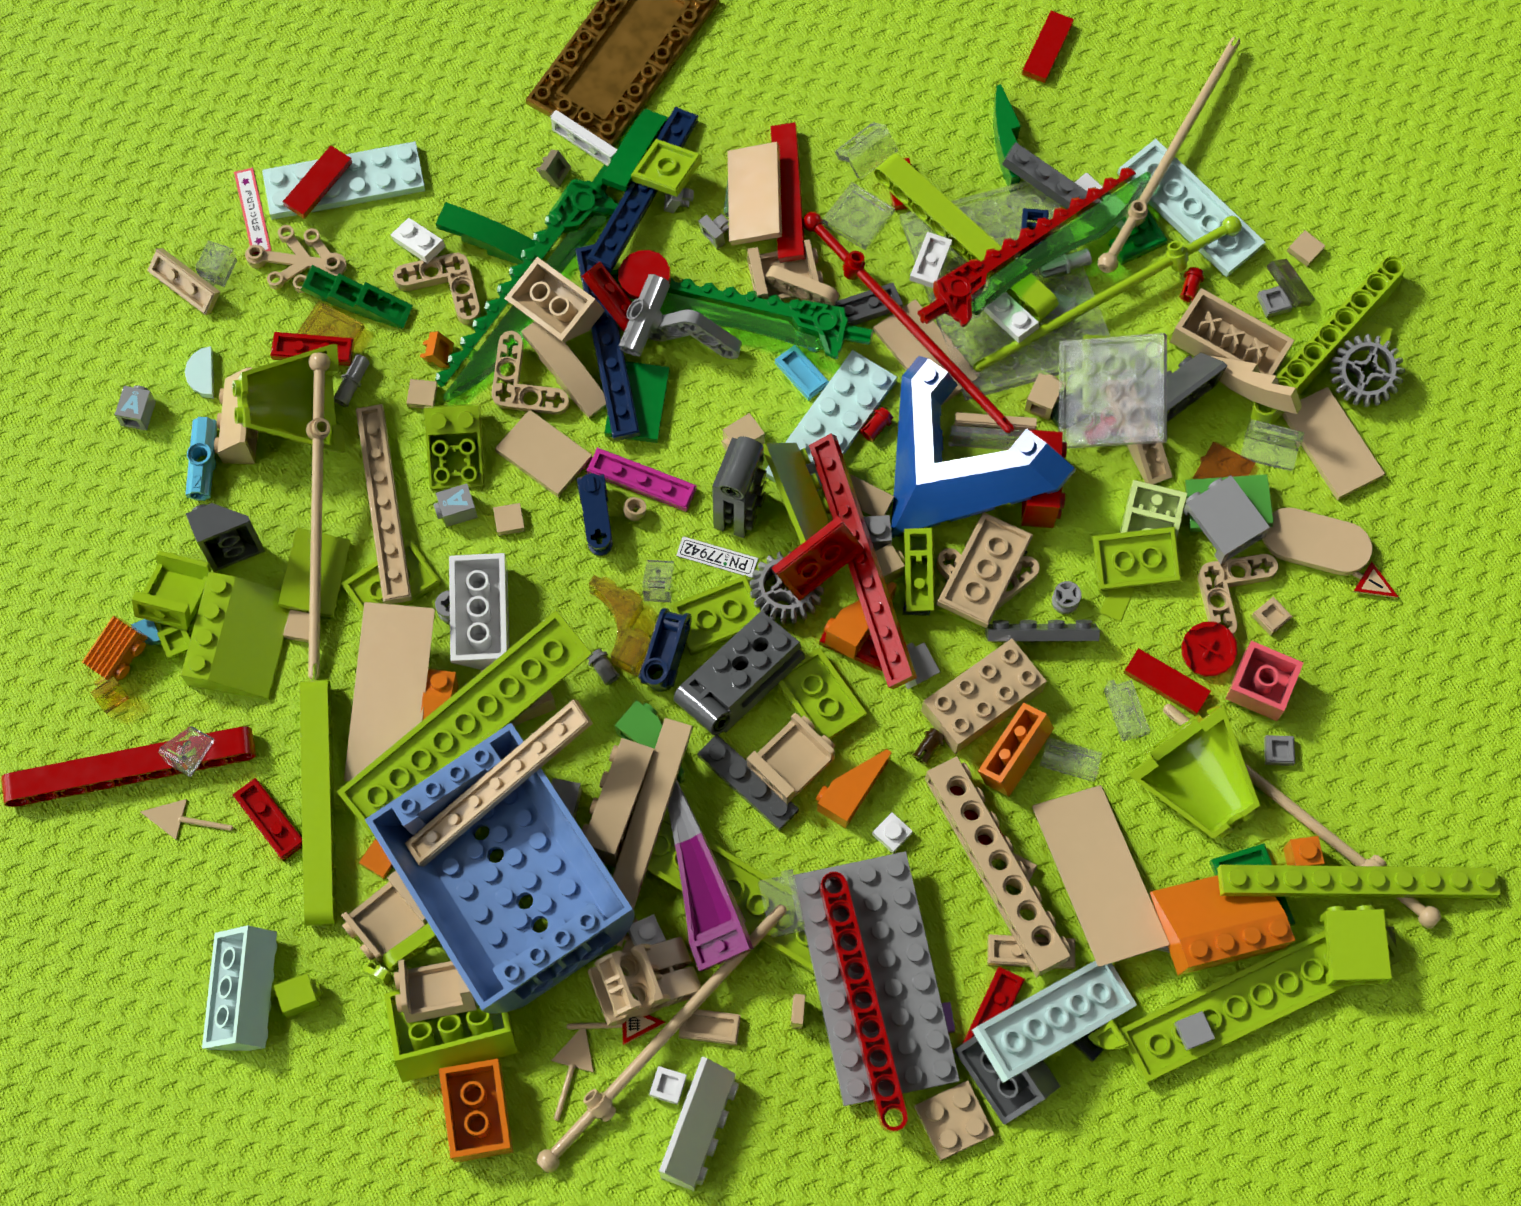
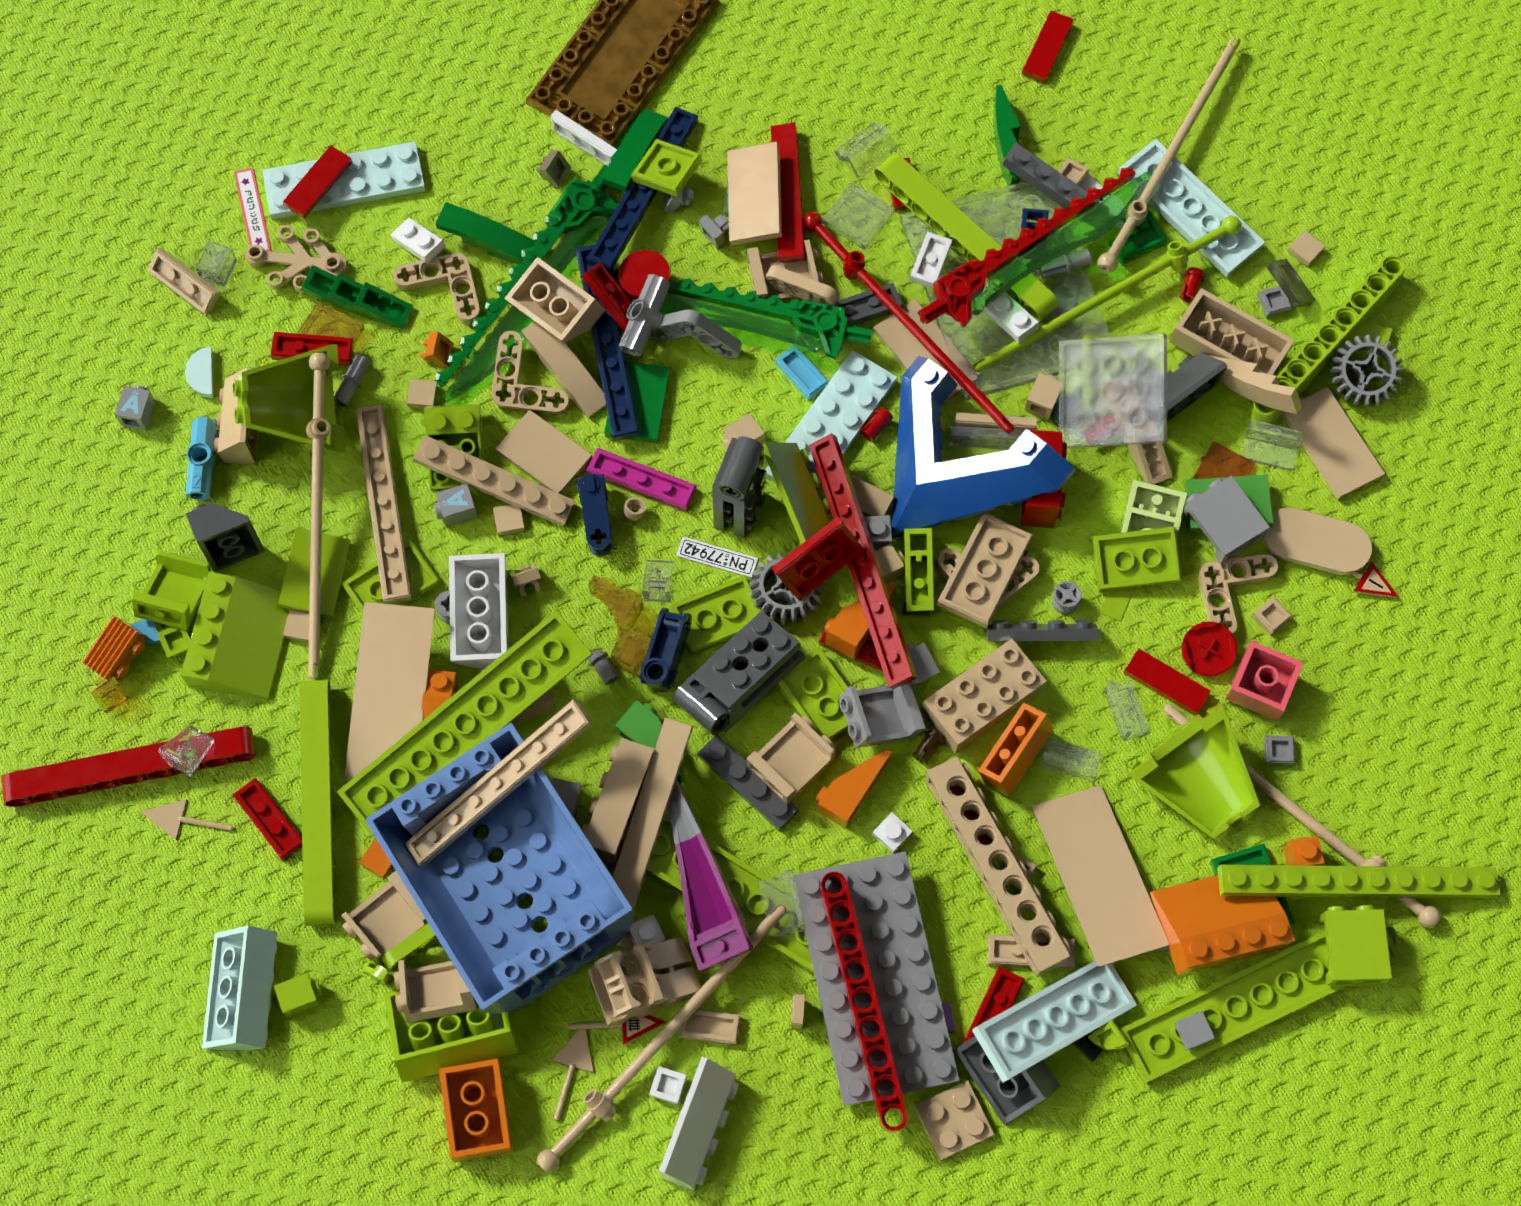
(493, 480): none -> tan plate
(525, 576): none -> tan tile
(881, 714): none -> light grey panel
(1074, 171): none -> tan tile

